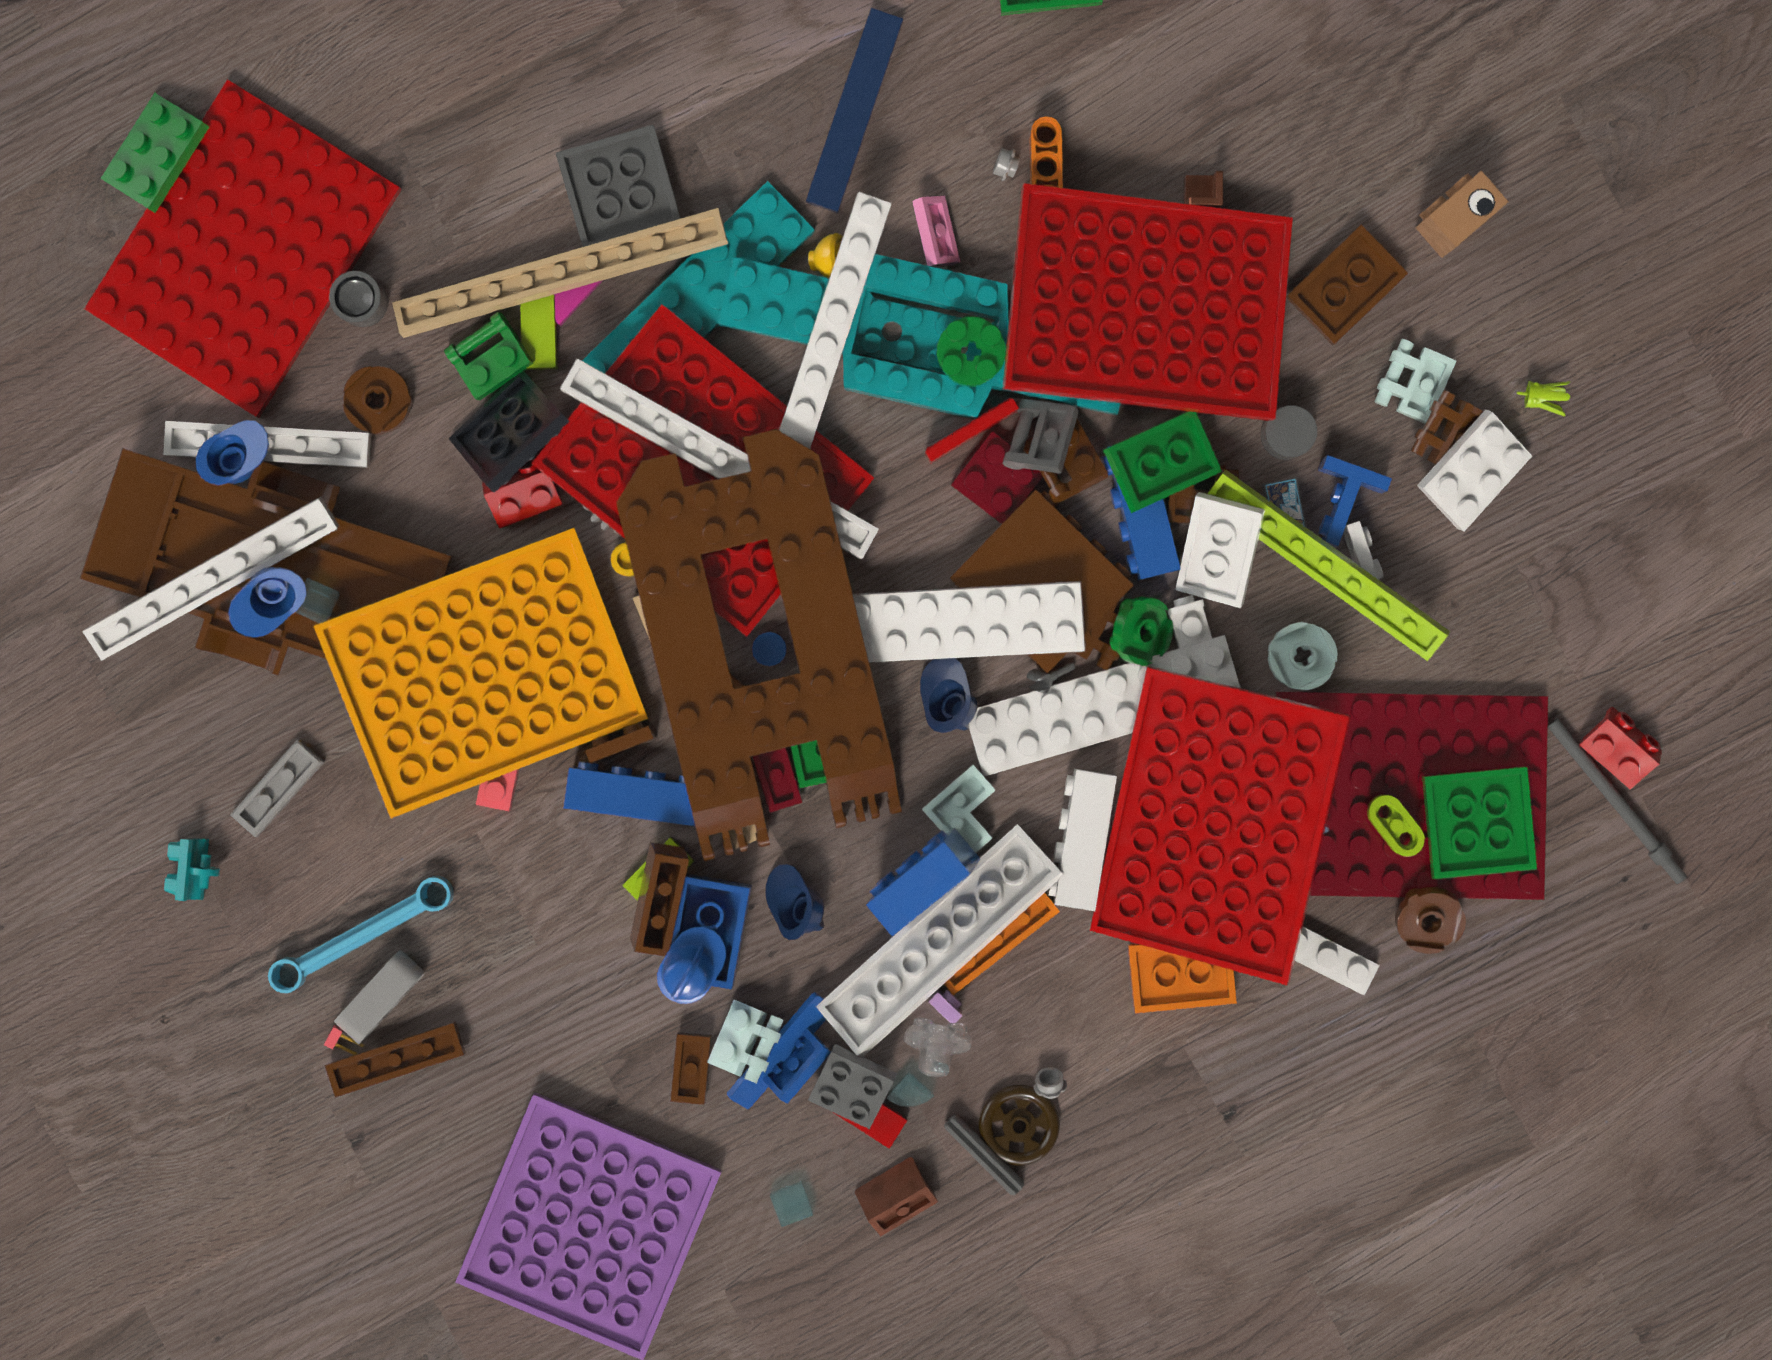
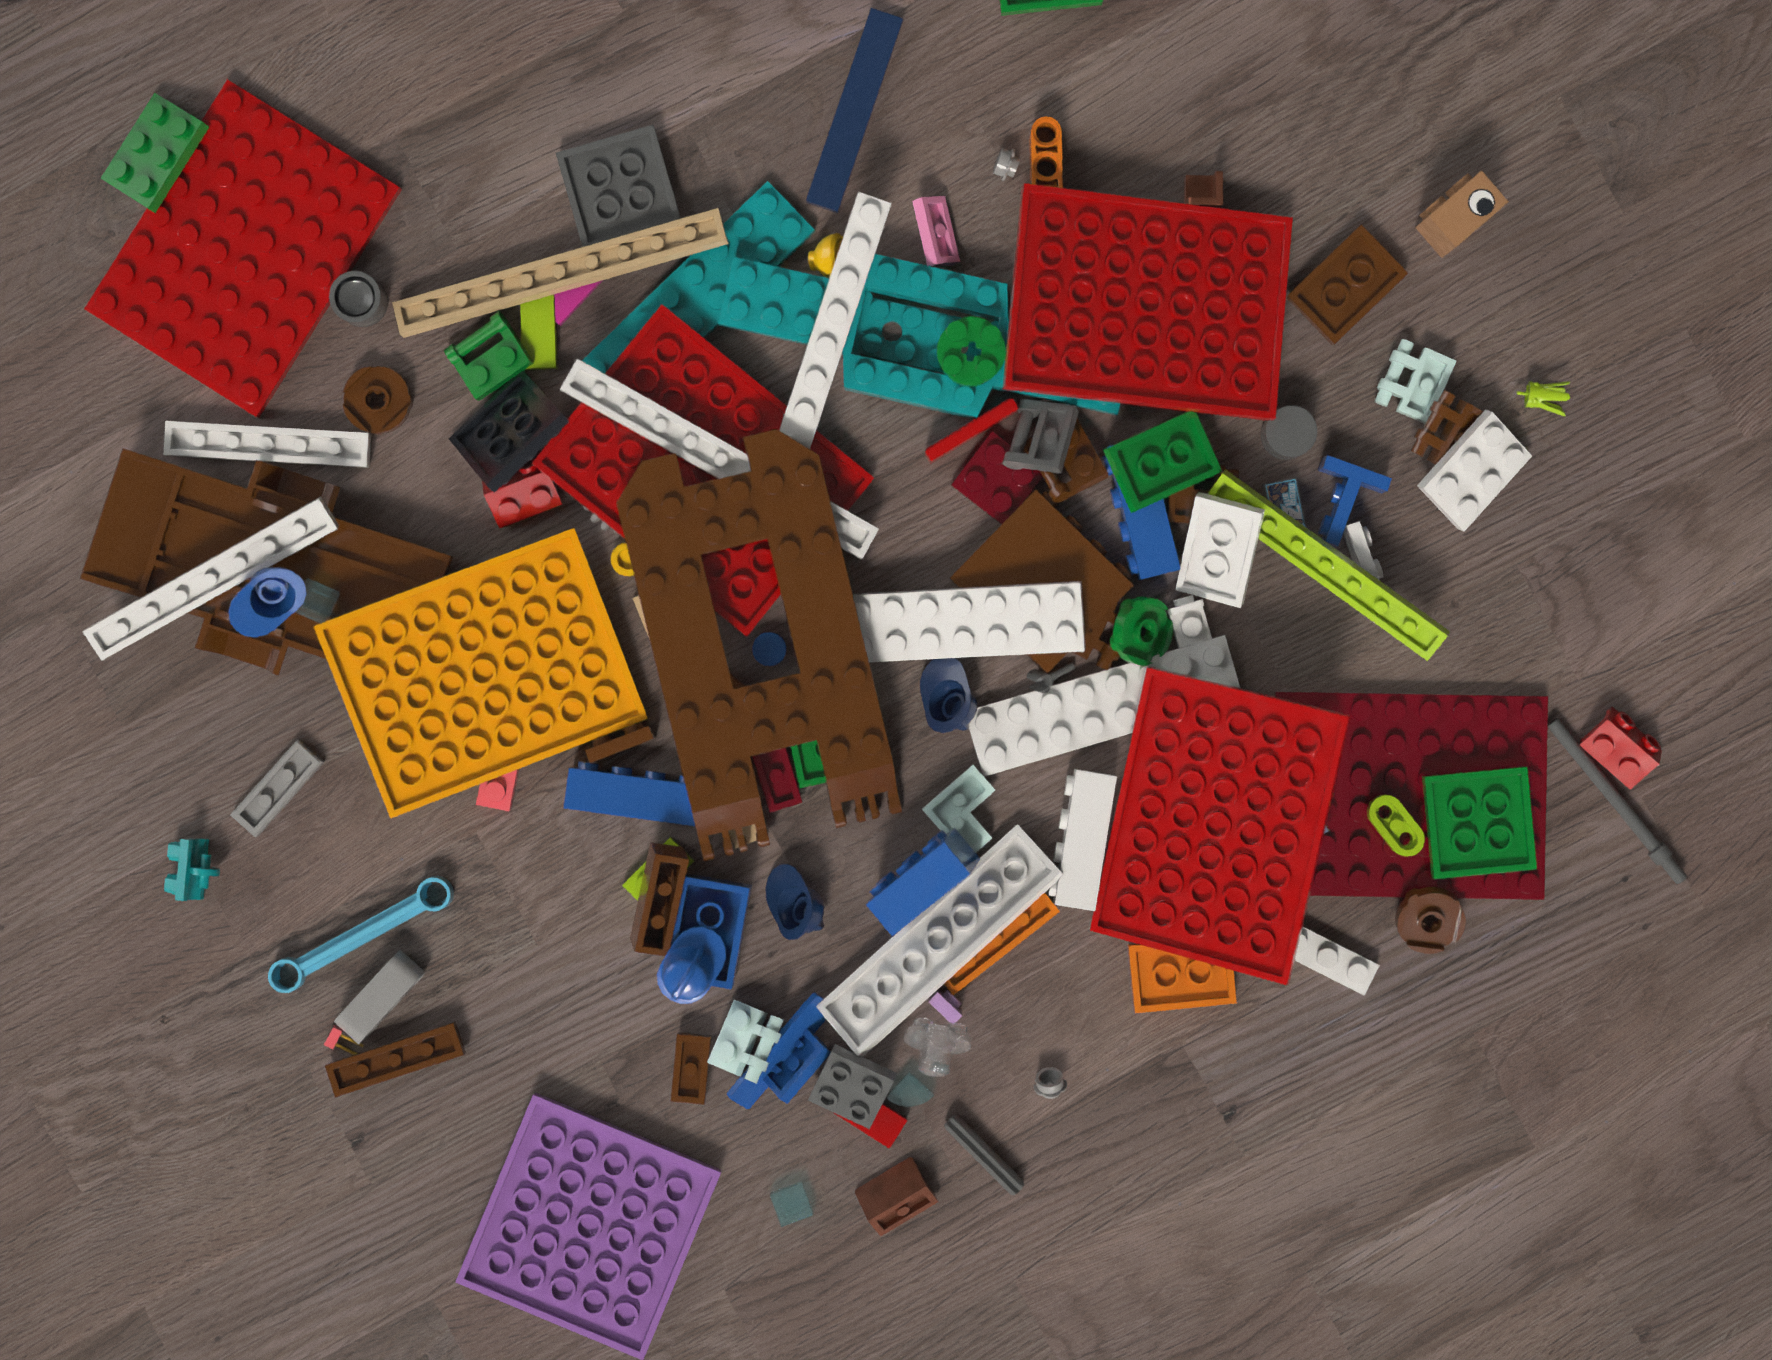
(233, 453): blue piece -> none
(1023, 1096): dark brown plate -> none
(1320, 663): light aqua plate -> none

